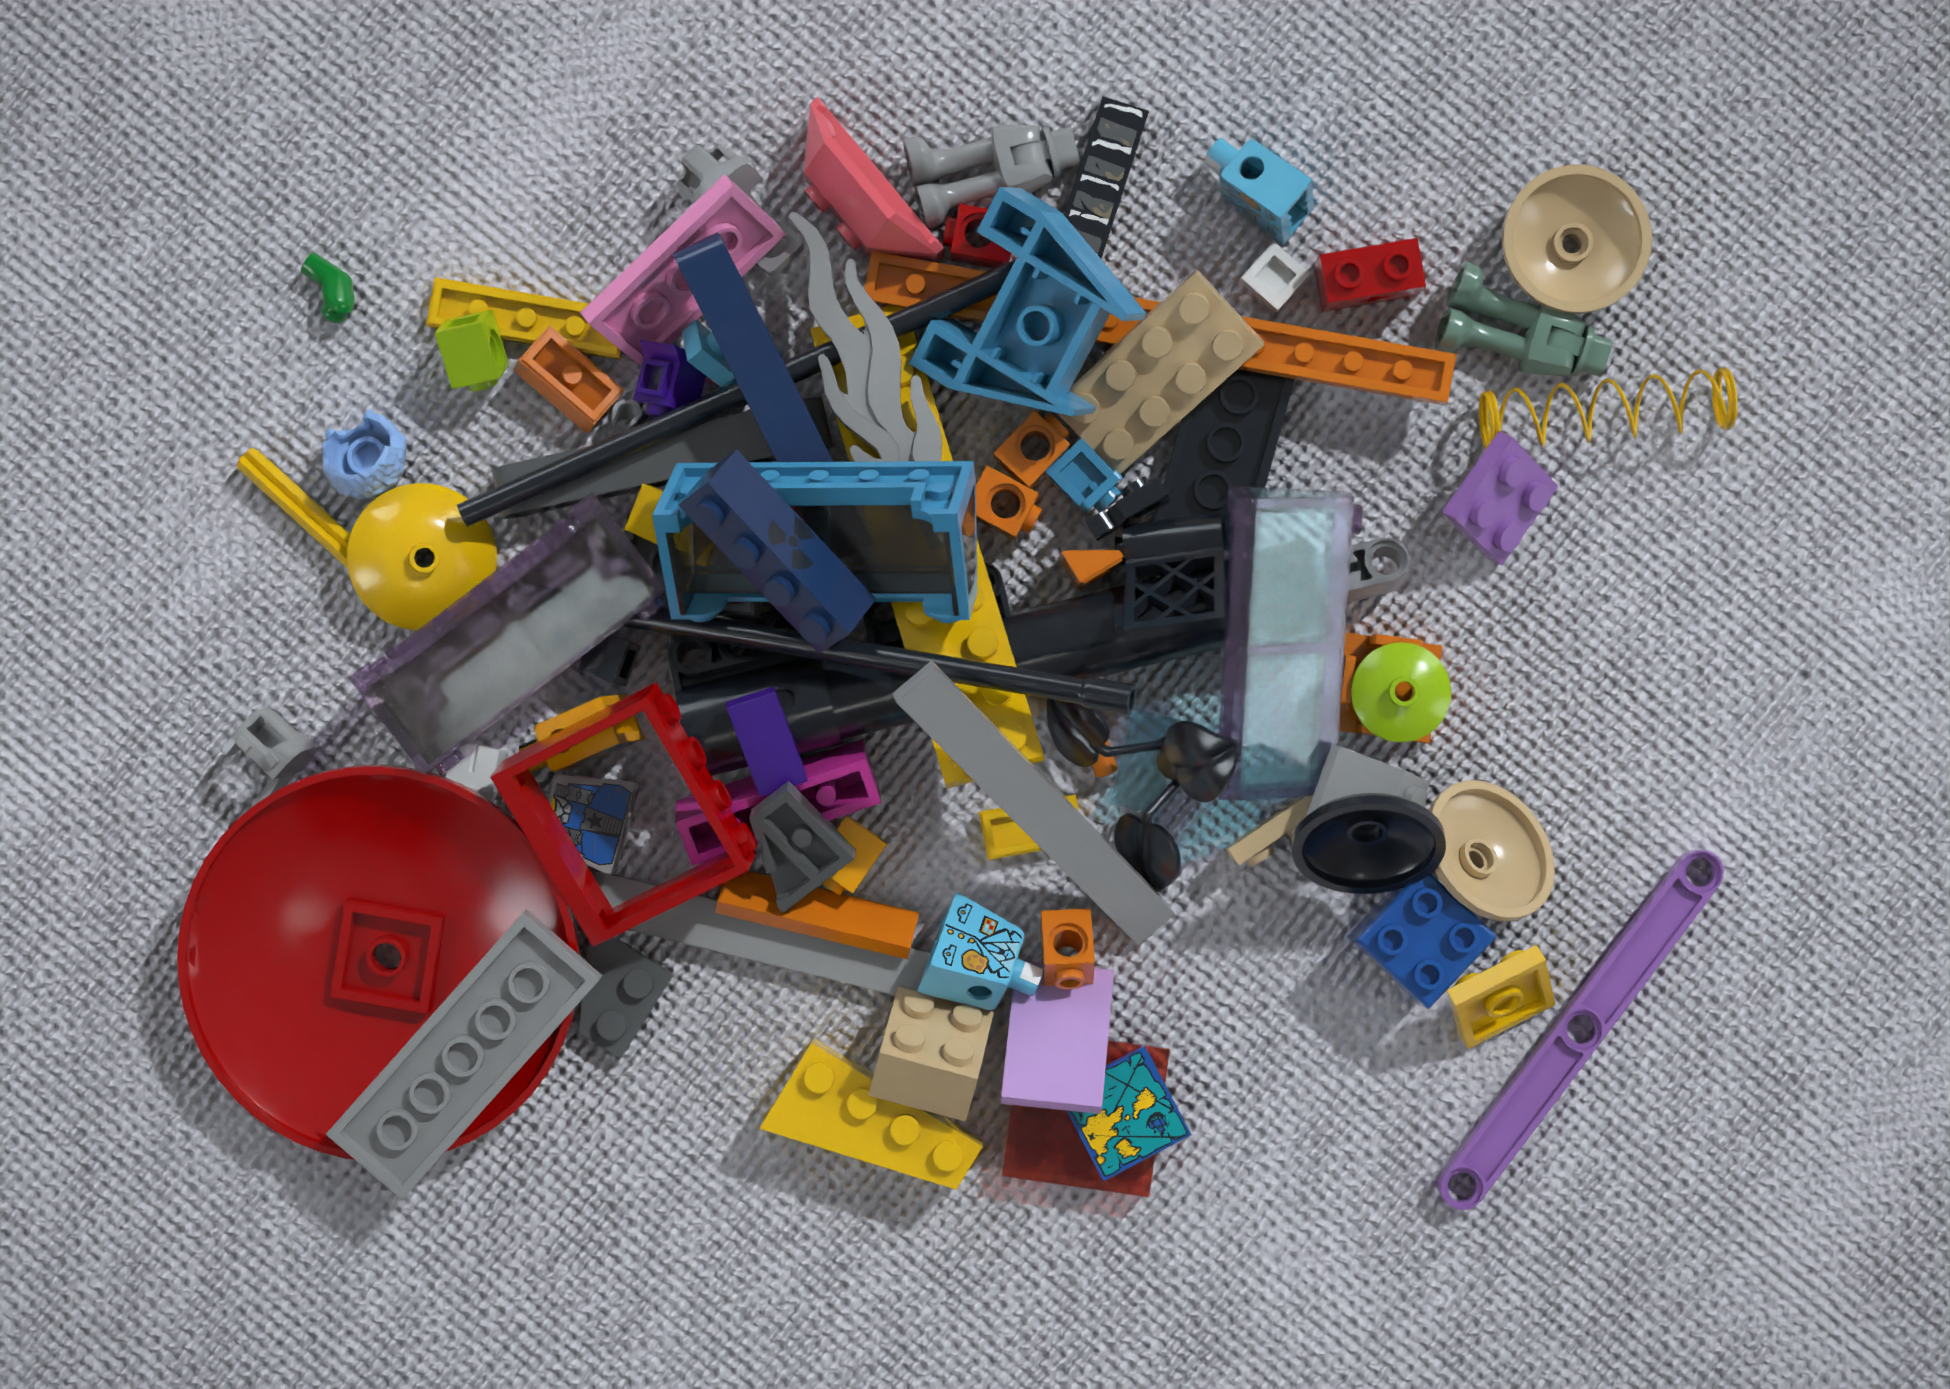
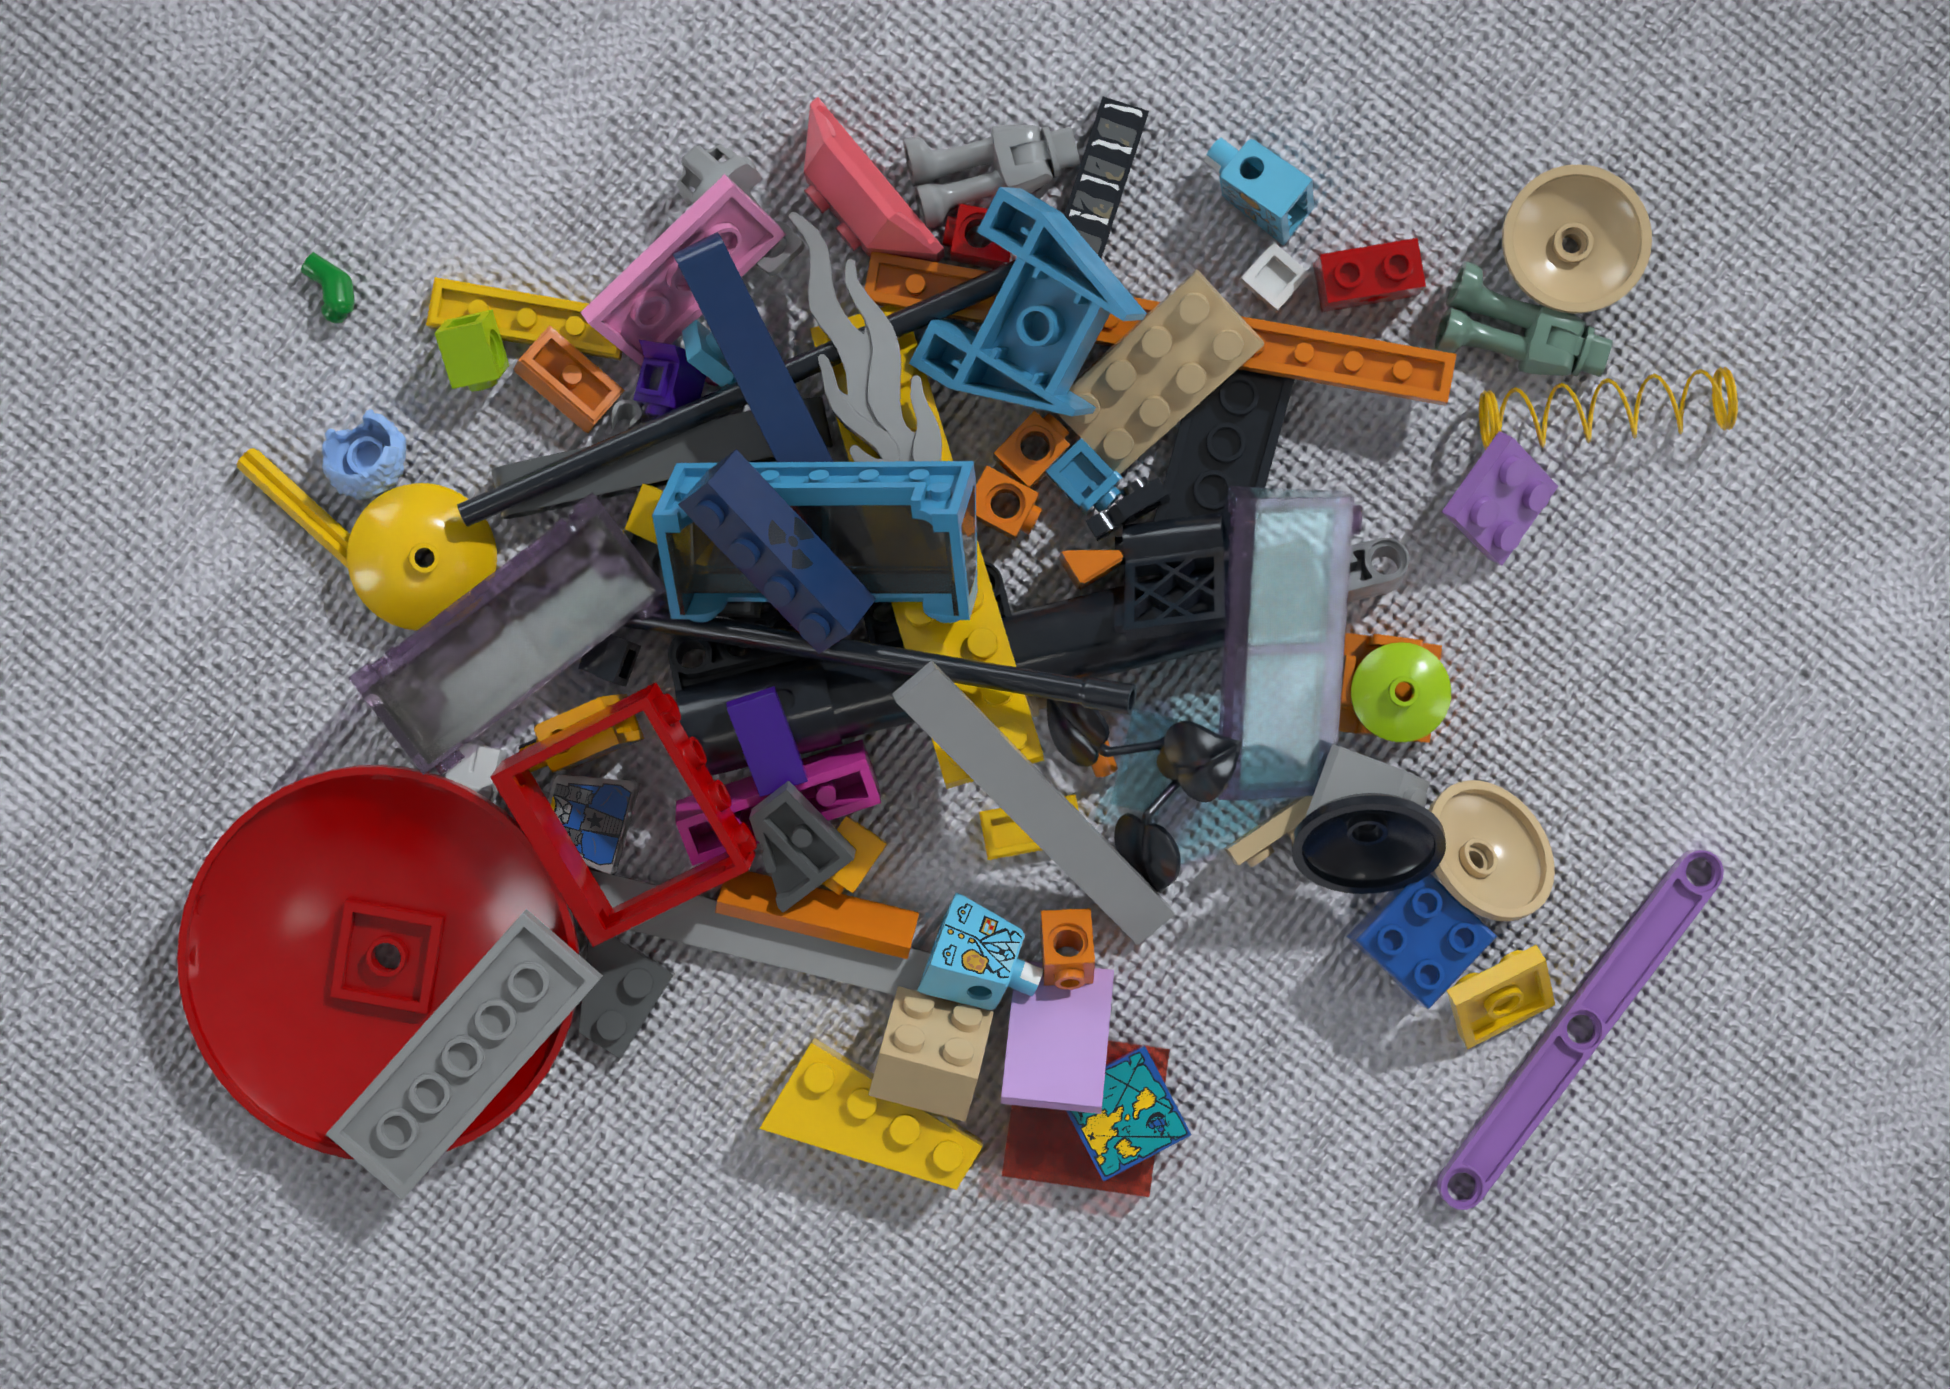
(288, 749): light grey piece -> none

